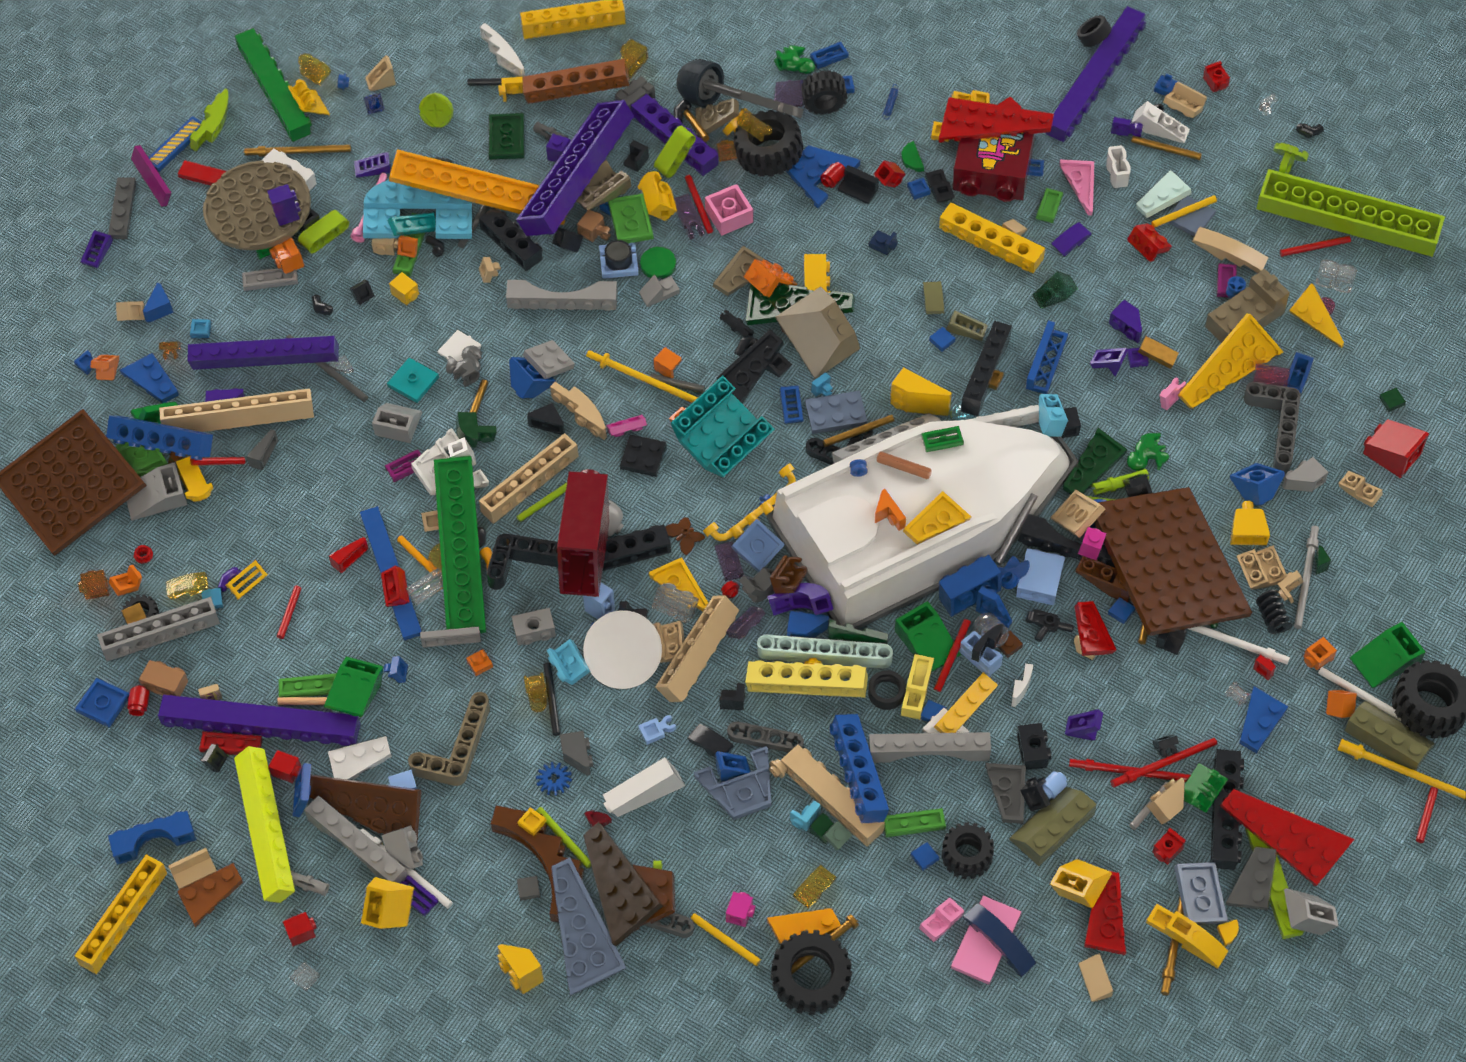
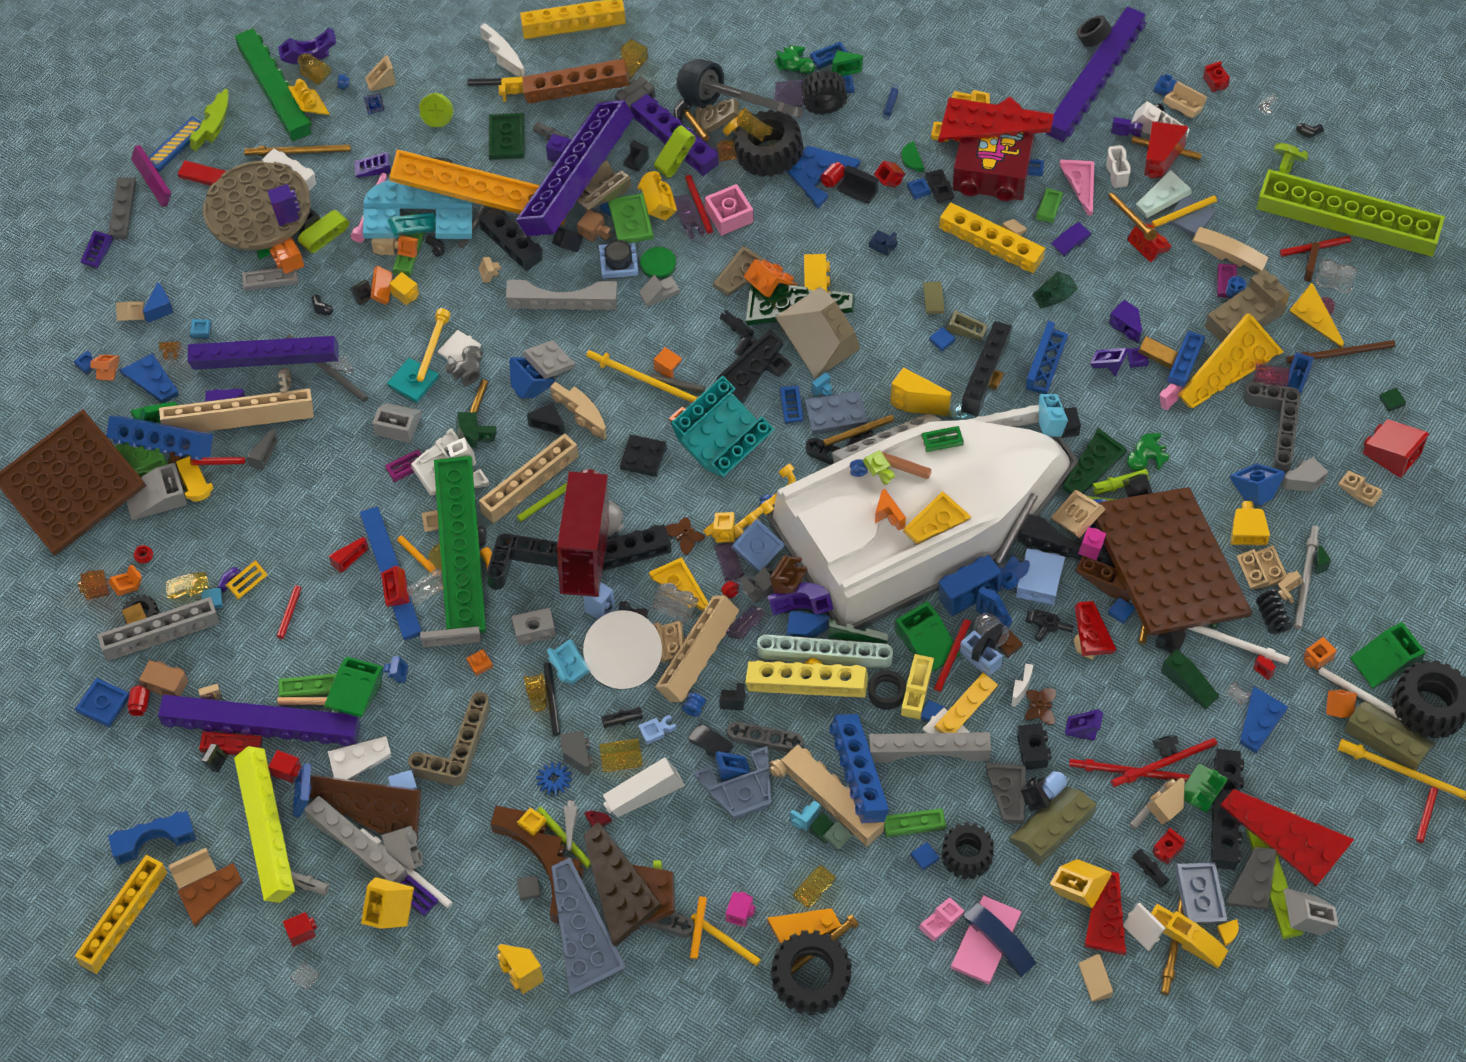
(285, 381): none -> dark tan tile
(317, 47): none -> dark purple arch
(380, 285): none -> orange tile
(442, 317): none -> yellow piece
(570, 814): none -> light grey piece
(619, 428): dark pink plate -> none
(620, 755): none -> clear yellow panel
(622, 717): none -> black pin
(693, 704): none -> blue wheel
(698, 927): none -> light orange bar
(724, 527): none -> yellow bracket
(847, 63): none -> green slope
(879, 465): none -> lime plate
(1040, 705): none -> reddish brown piece
(1144, 926): none -> white piece
(1149, 233): none -> pearl gold bar
(1150, 868): none -> black pin
(1164, 147): none -> red slope
(1186, 359): none -> blue tile
(1189, 679): none -> dark green slope
(1311, 261): none -> reddish brown tile
(1347, 350): none -> reddish brown bar

